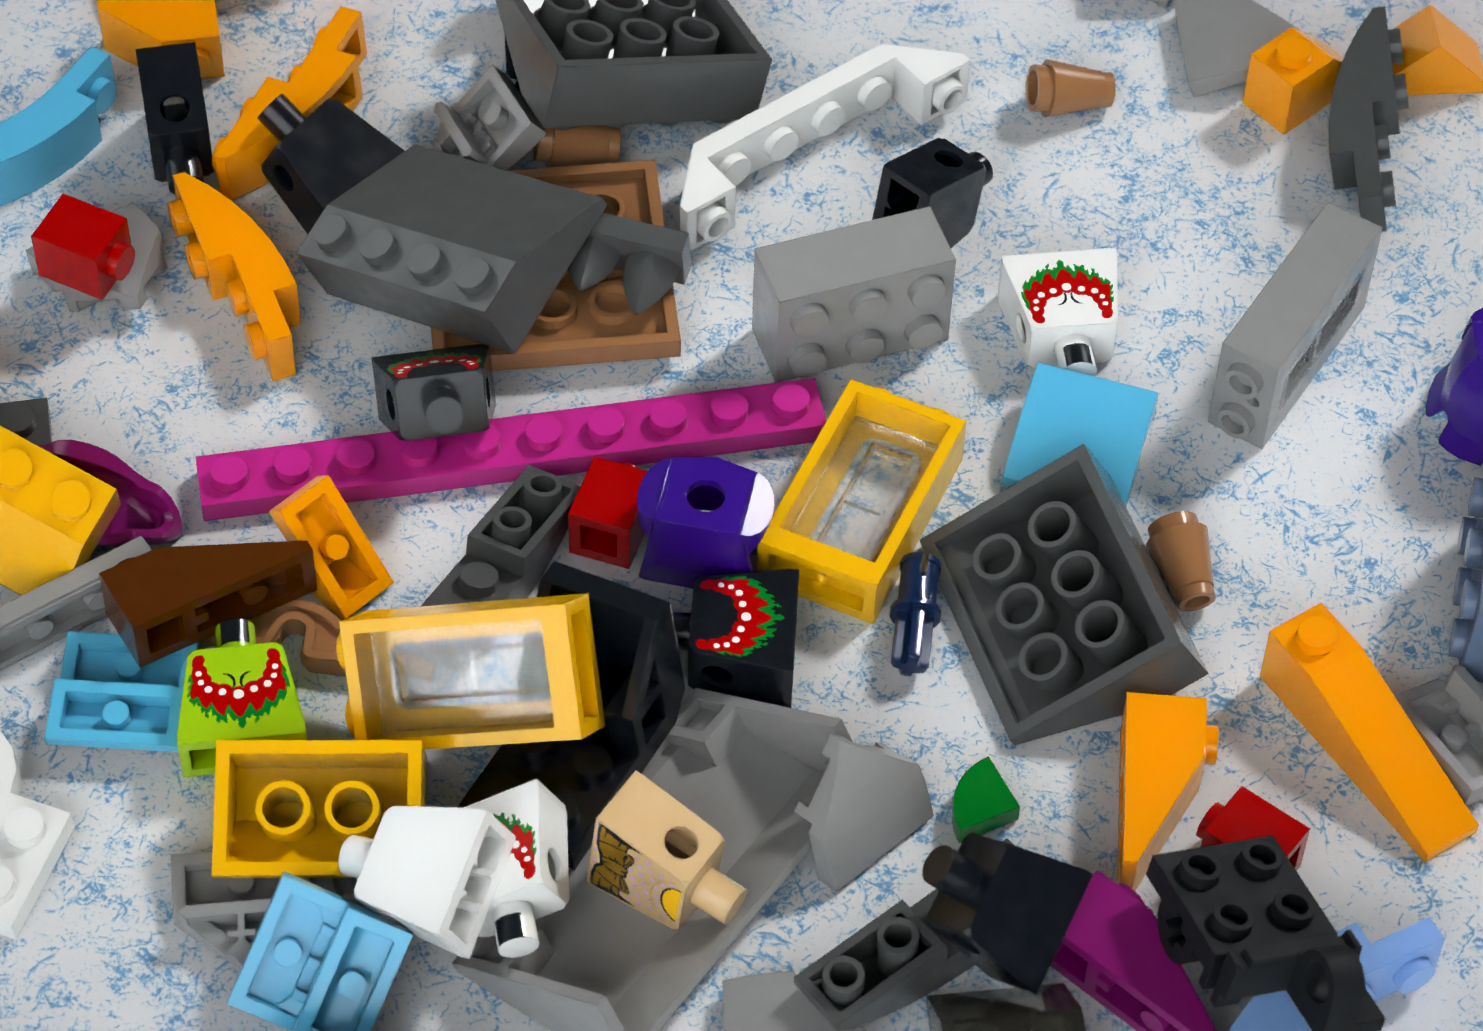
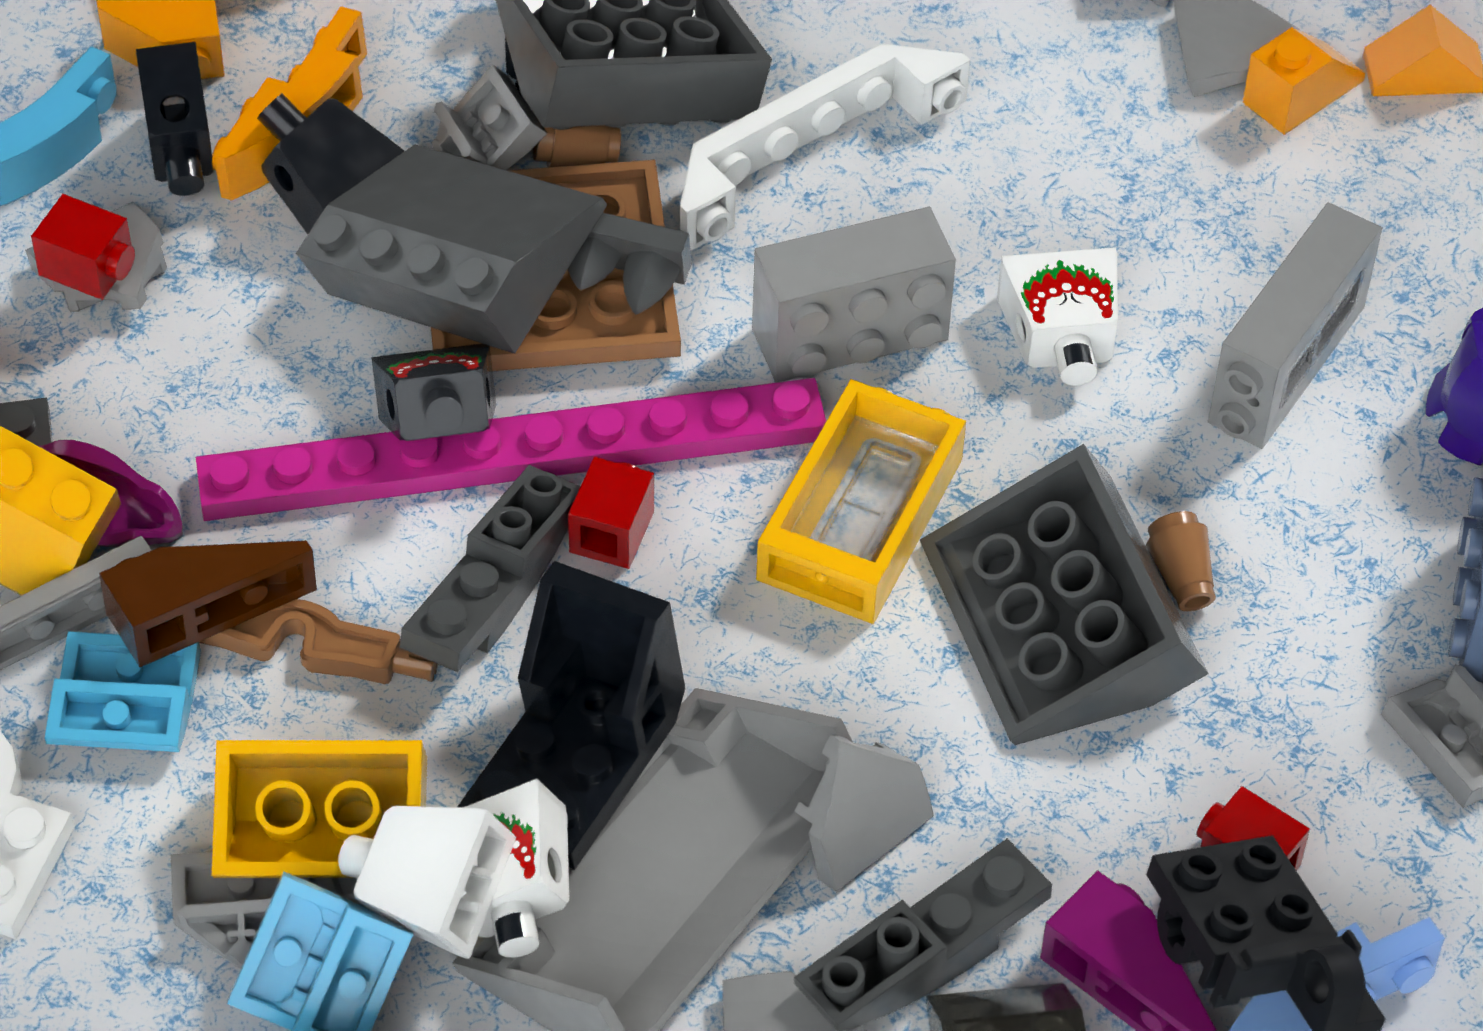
(235, 695): lime torso -> none
(239, 264): light orange slope -> none
(344, 560): light orange slope -> none
(473, 672): piece -> none
(660, 857): tan torso -> none
(694, 542): dark purple piece -> none
(742, 634): black torso -> none
(915, 614): dark blue axle -> none
(939, 178): black torso -> none
(982, 801): green tile -> none
(1003, 906): black torso -> none
(1067, 88): medium nougat cone -> none
(1079, 409): medium azure slope -> none
(1159, 773): light orange slope -> none
(1364, 729): light orange slope -> none
(1366, 113): dark grey slope -> none

